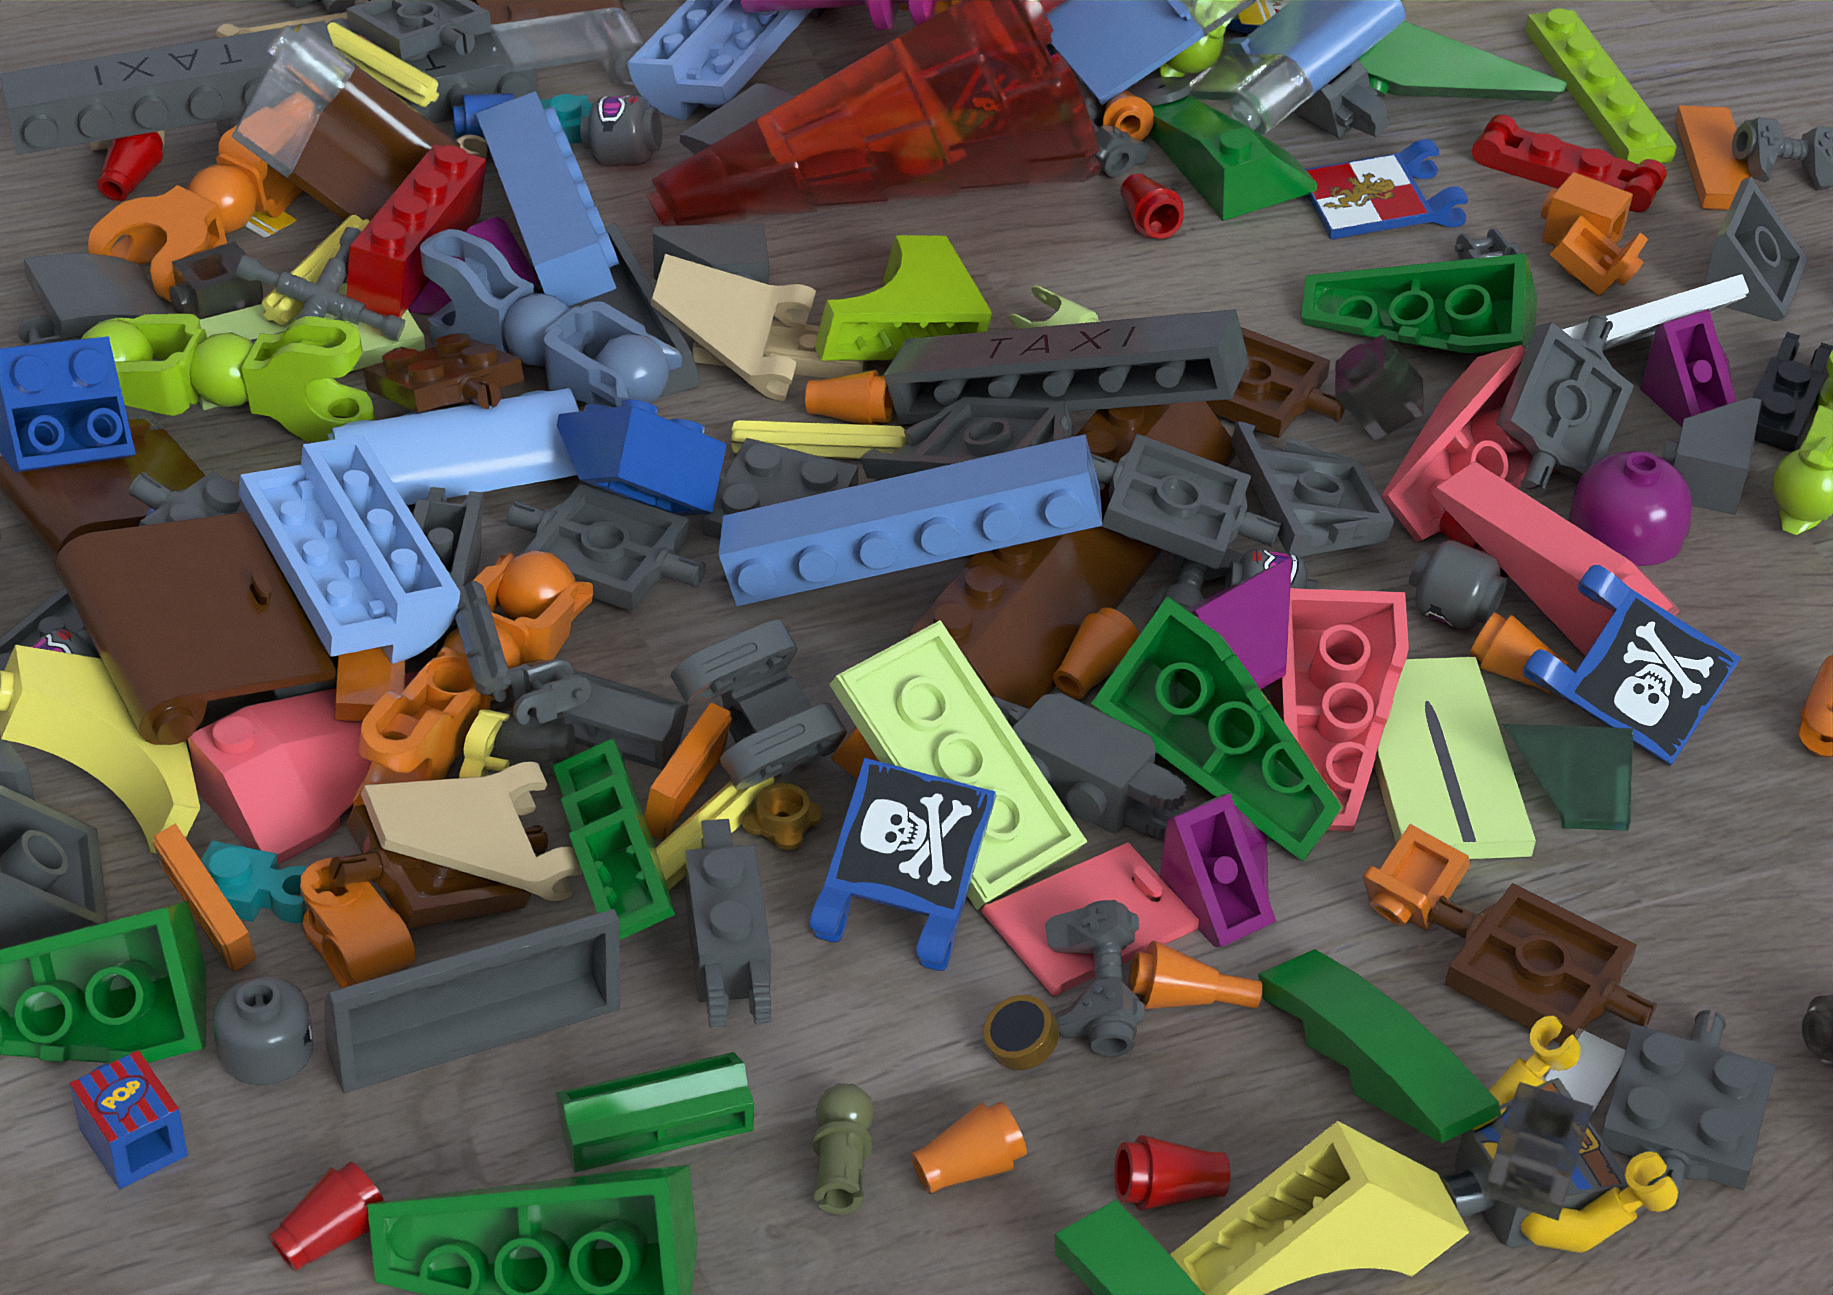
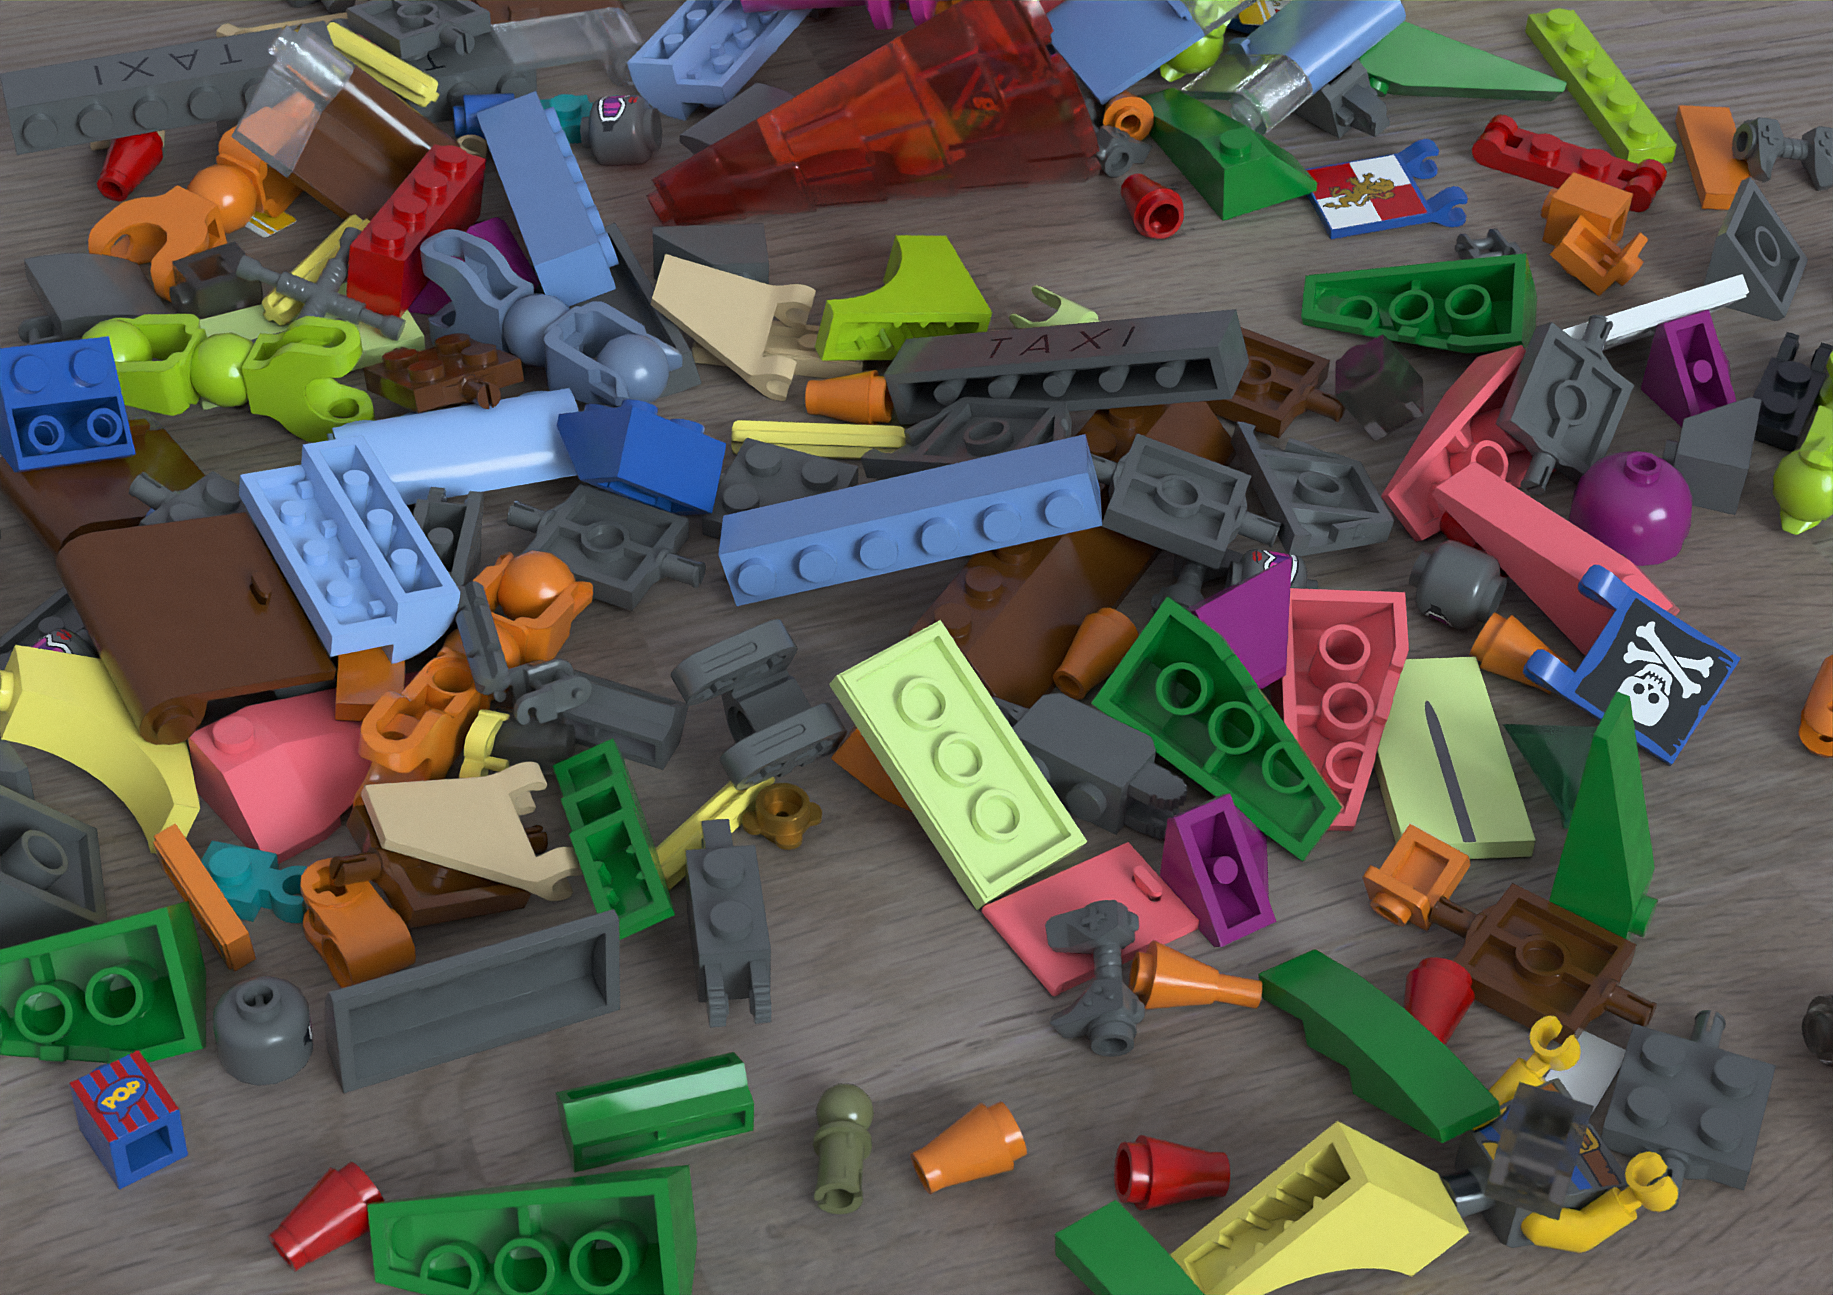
(687, 771): orange tile -> none
(907, 847): flag -> none
(1021, 1032): tile -> none
(1162, 89): dark grey wheel -> none
(1438, 995): none -> red cone
(1608, 840): none -> green wedge

